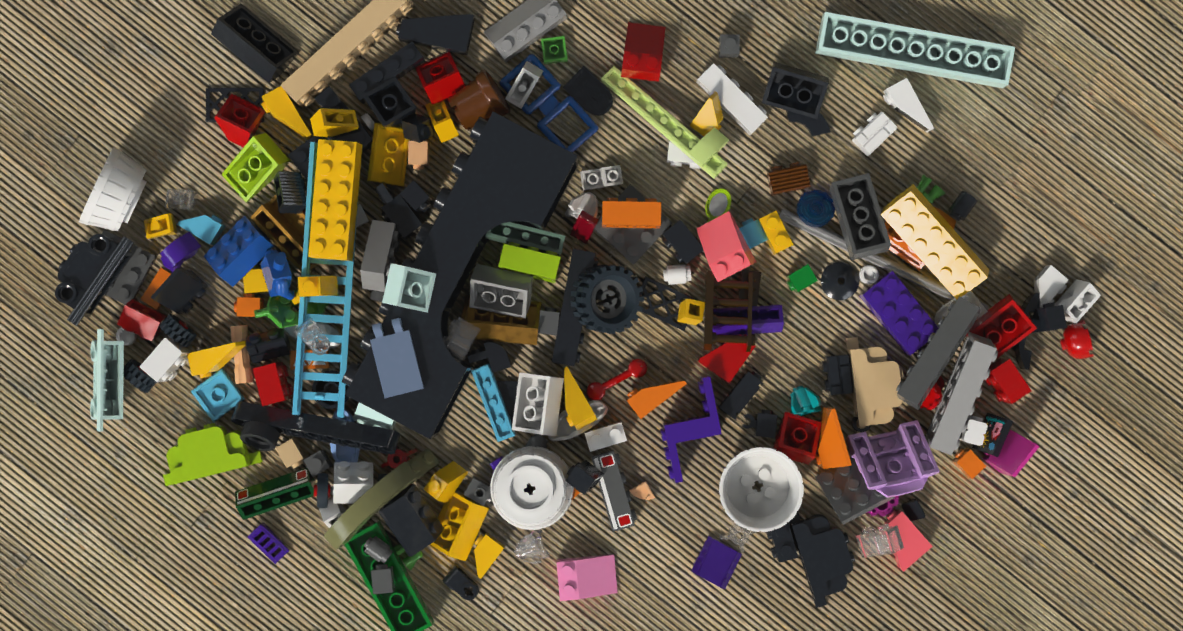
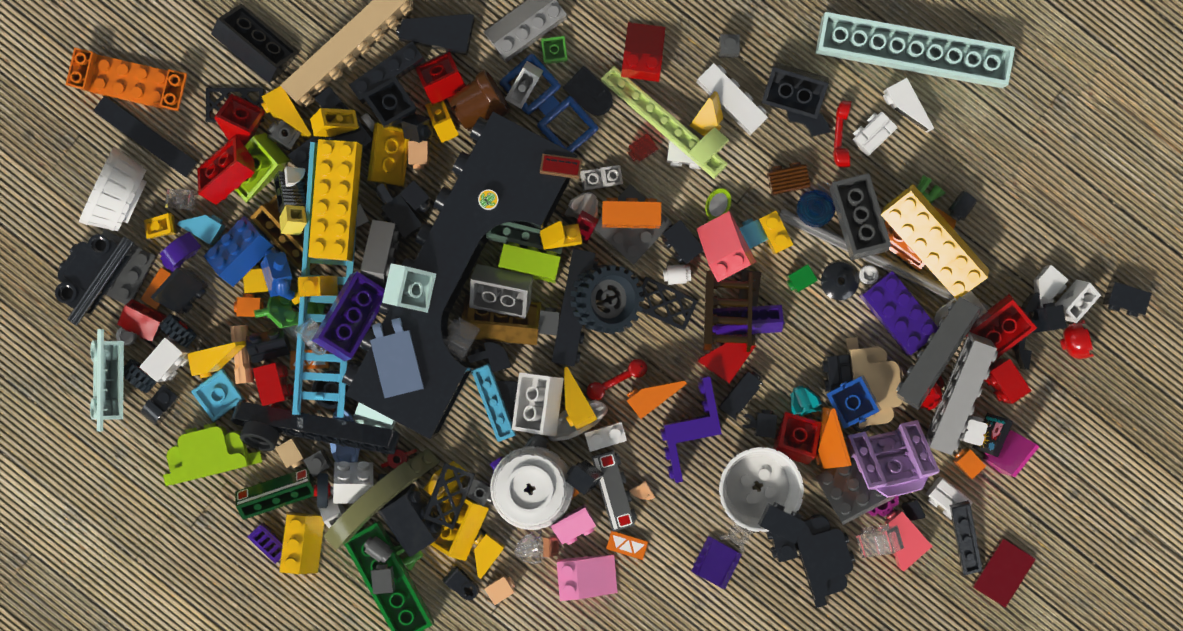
(126, 80): none -> orange slope
(145, 136): none -> black tile
(159, 405): none -> black brick
(225, 171): none -> red slope
(275, 134): none -> dark grey brick
(292, 219): none -> light yellow brick
(293, 175): none -> white tile
(301, 543): none -> yellow slope
(350, 316): none -> dark purple brick
(441, 482): none -> black window
(488, 199): none -> tile
(500, 589): none -> light nougat brick
(550, 546): none -> nougat tile
(560, 236): none -> yellow slope
(561, 166): none -> red slope
(574, 524): none -> bright pink slope
(627, 545): none -> orange tile
(642, 148): none -> clear red brick
(691, 311): yellow brick -> none
(781, 522): none -> black brick
(841, 155): none -> red piece
(853, 401): none -> blue brick
(945, 494): none -> white brick
(966, 537): none -> black tile
(1003, 572): none -> dark red tile
(1126, 298): none -> black brick

